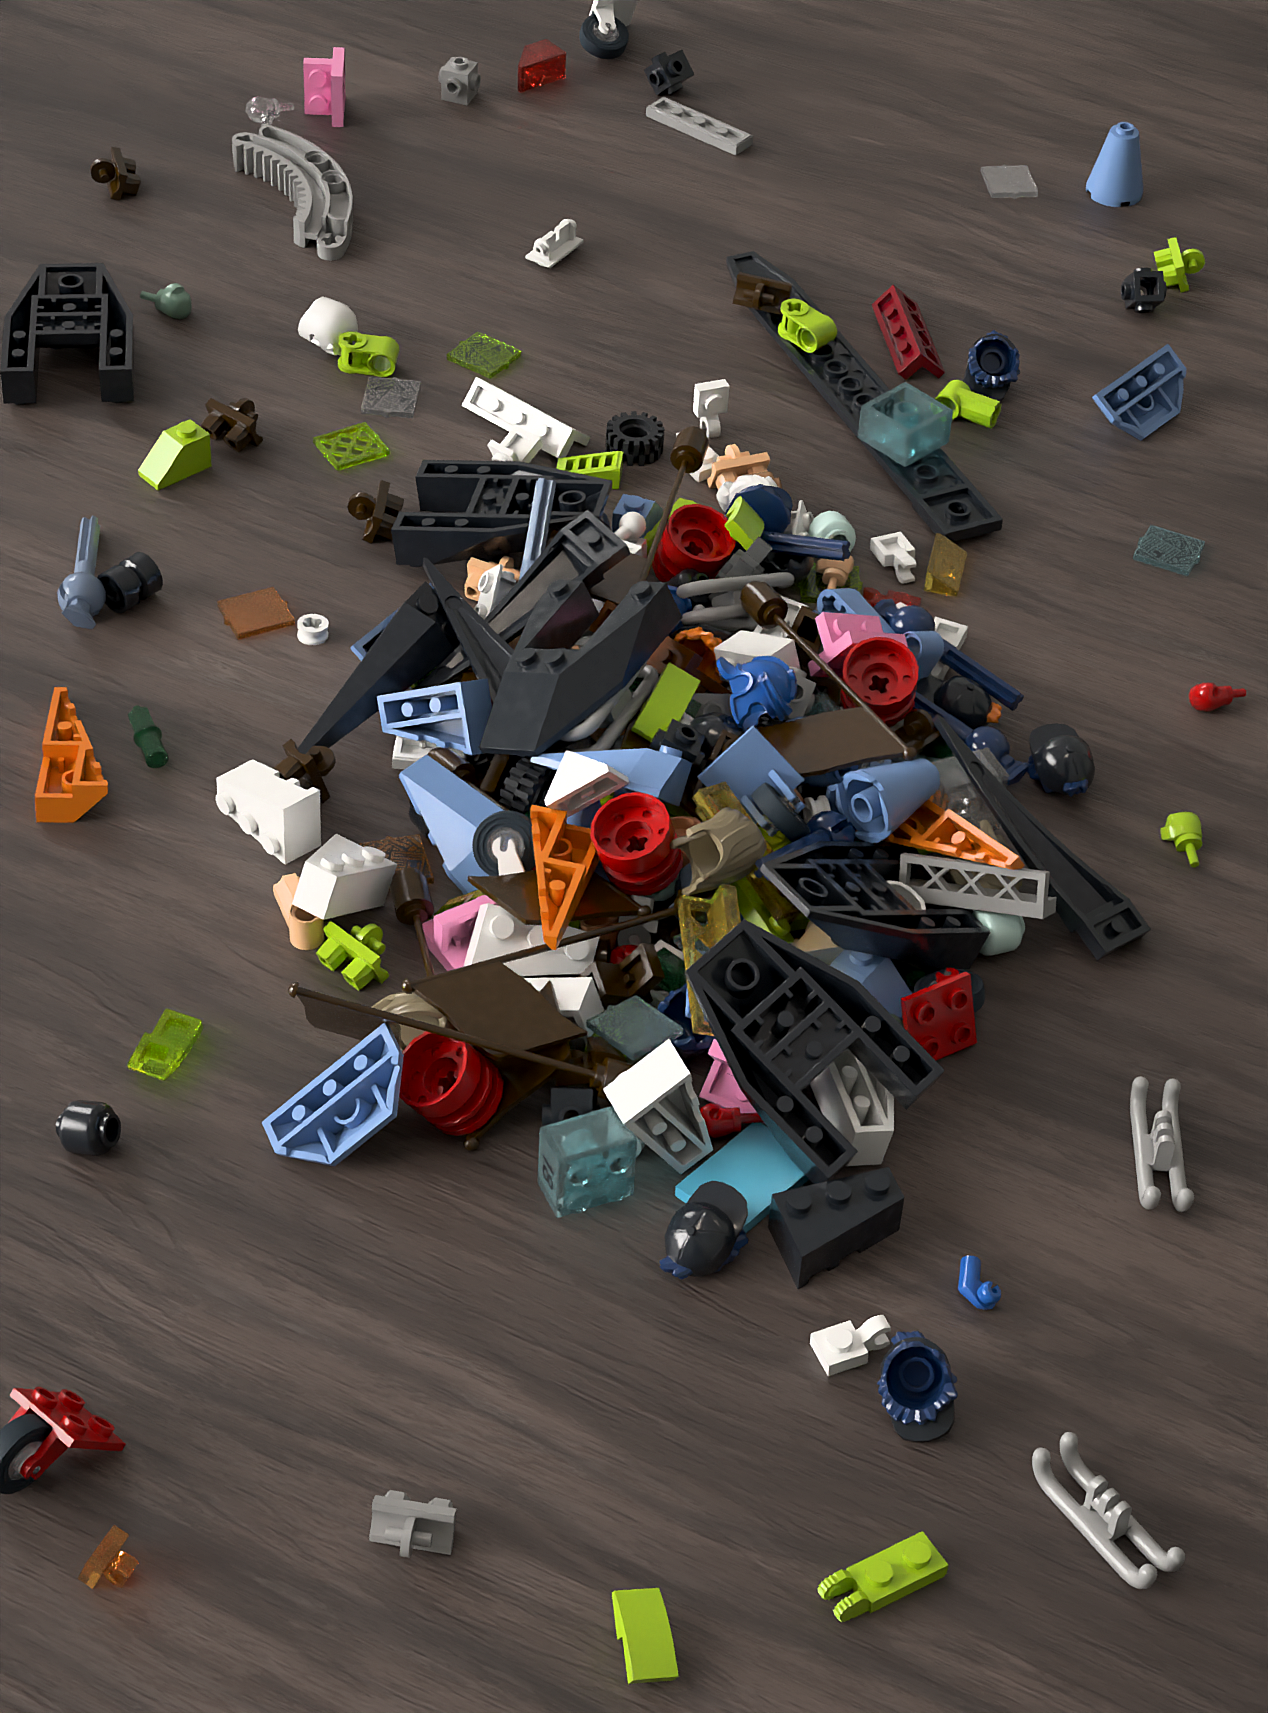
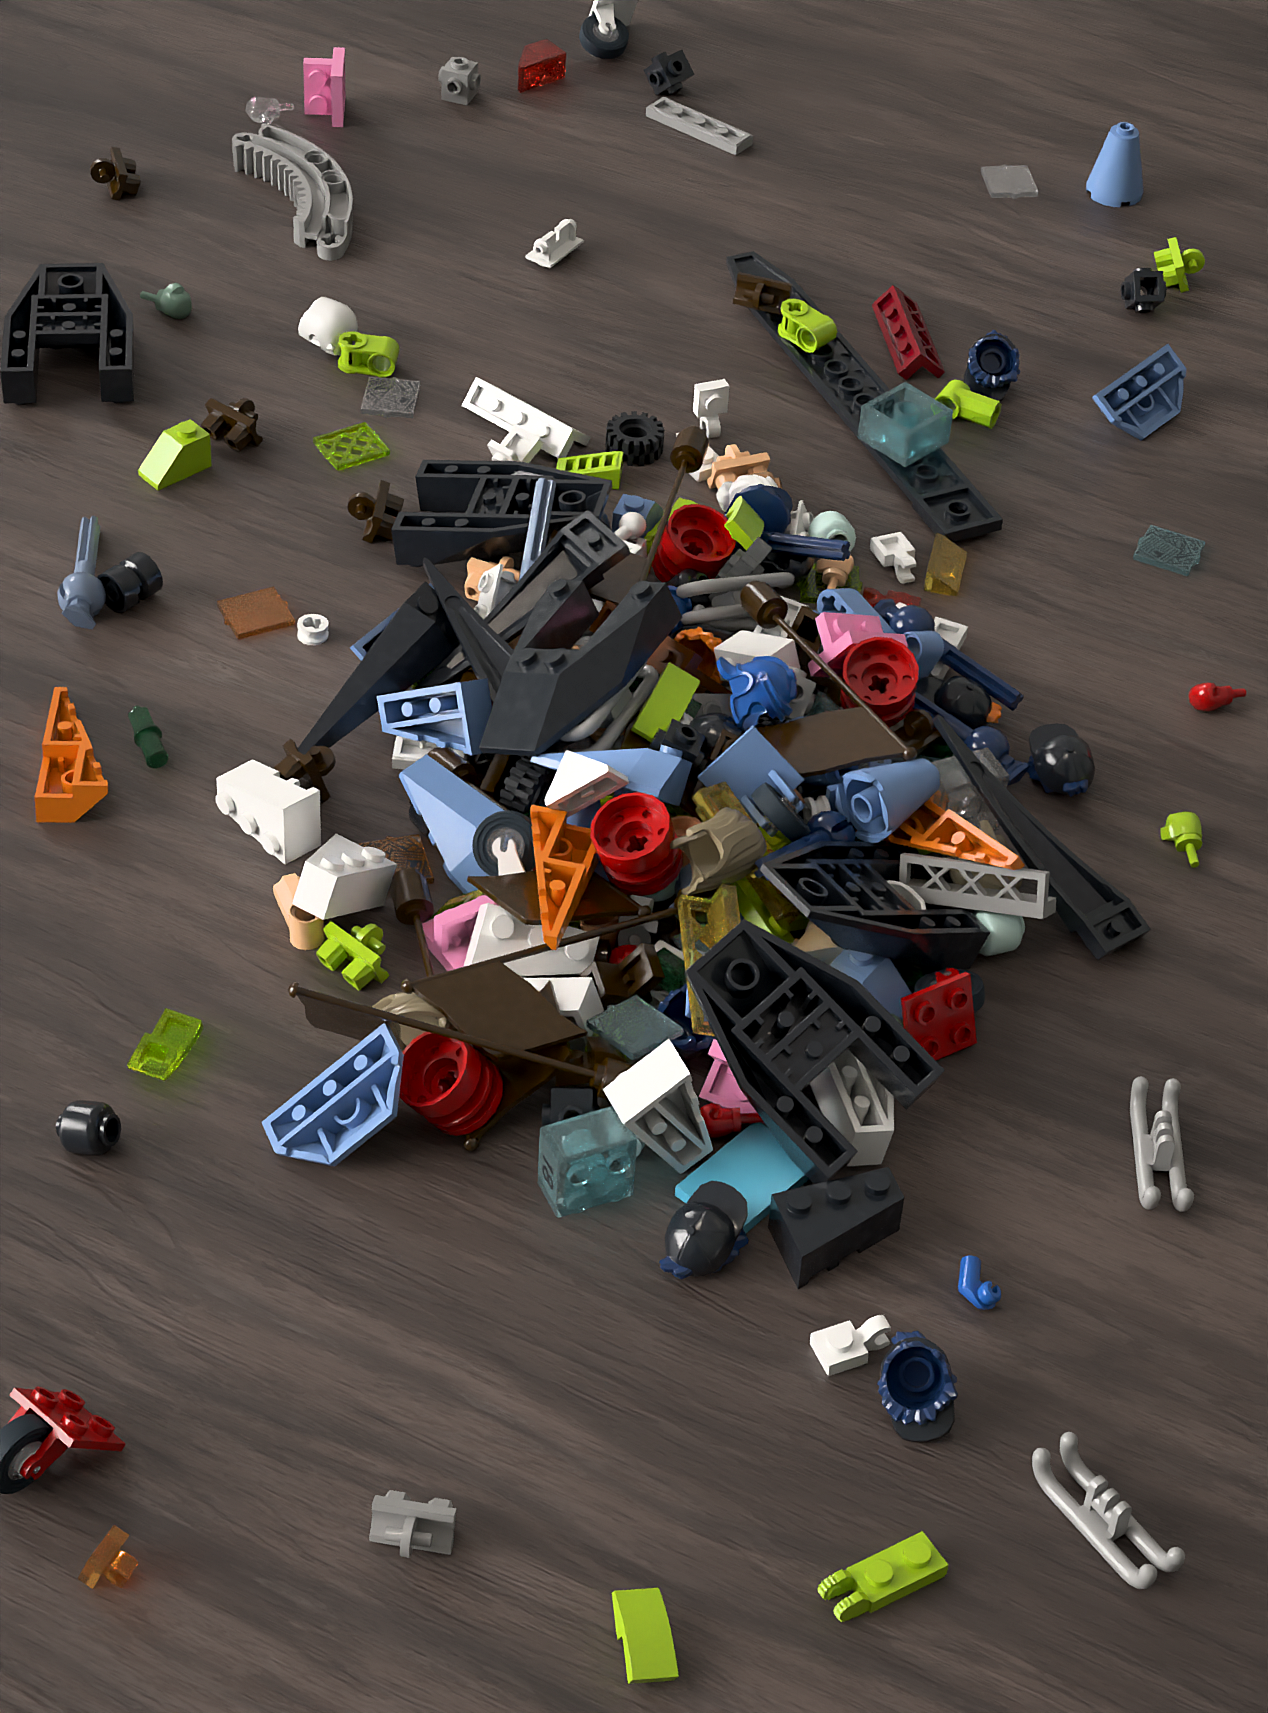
(483, 355): clear neon green piece -> none

